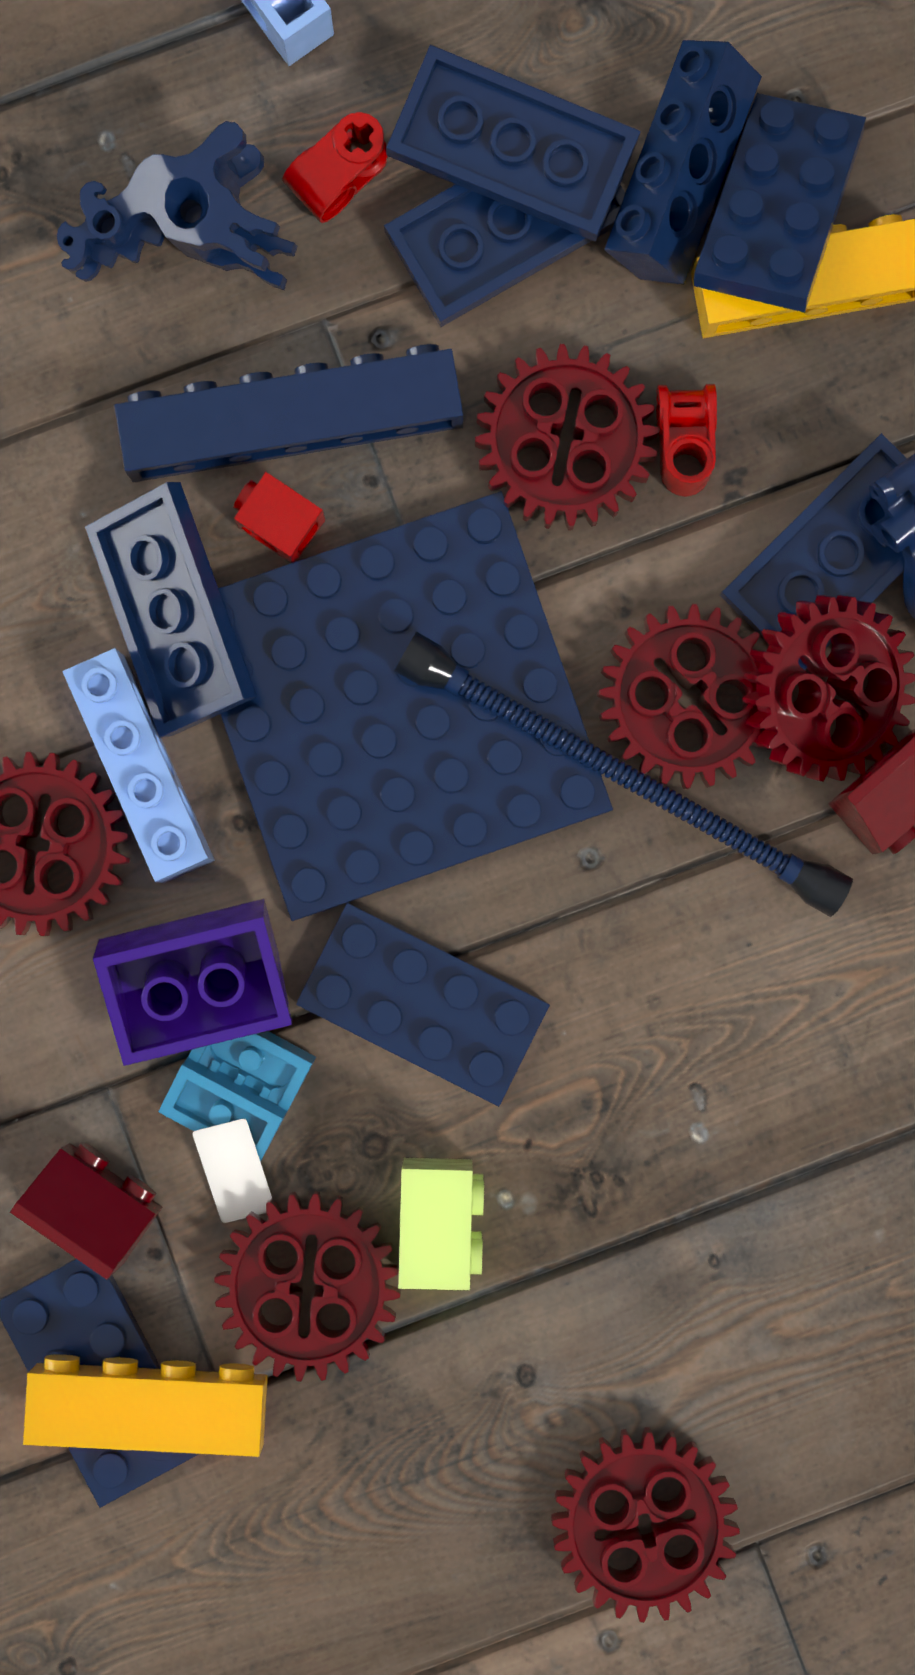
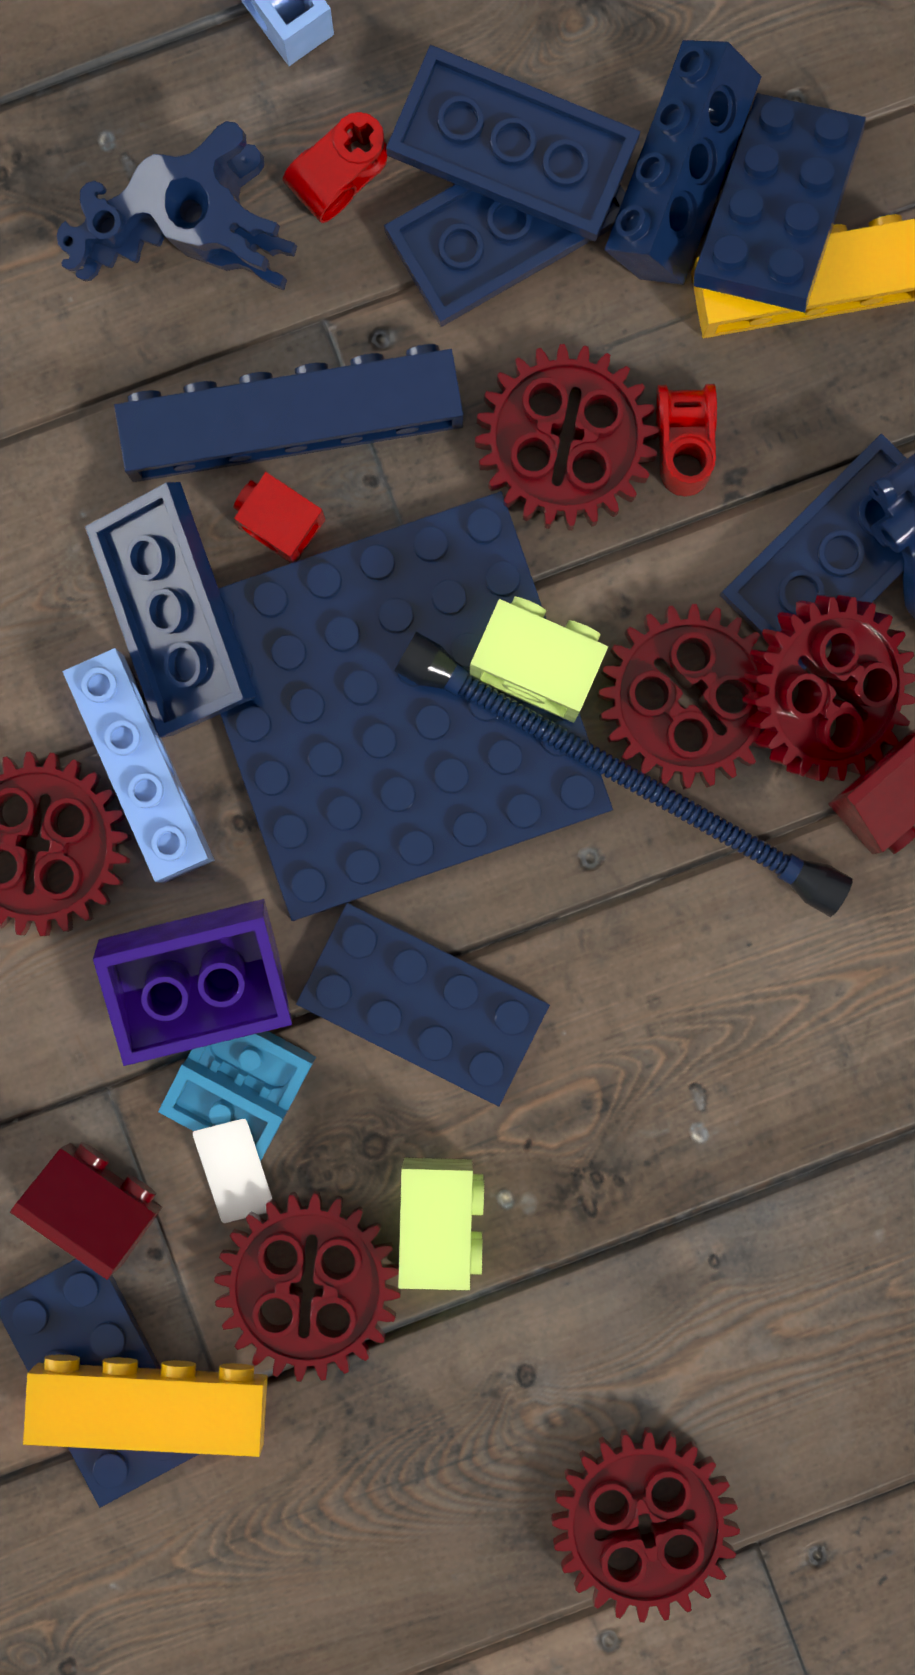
(538, 658): none -> yellowish green brick

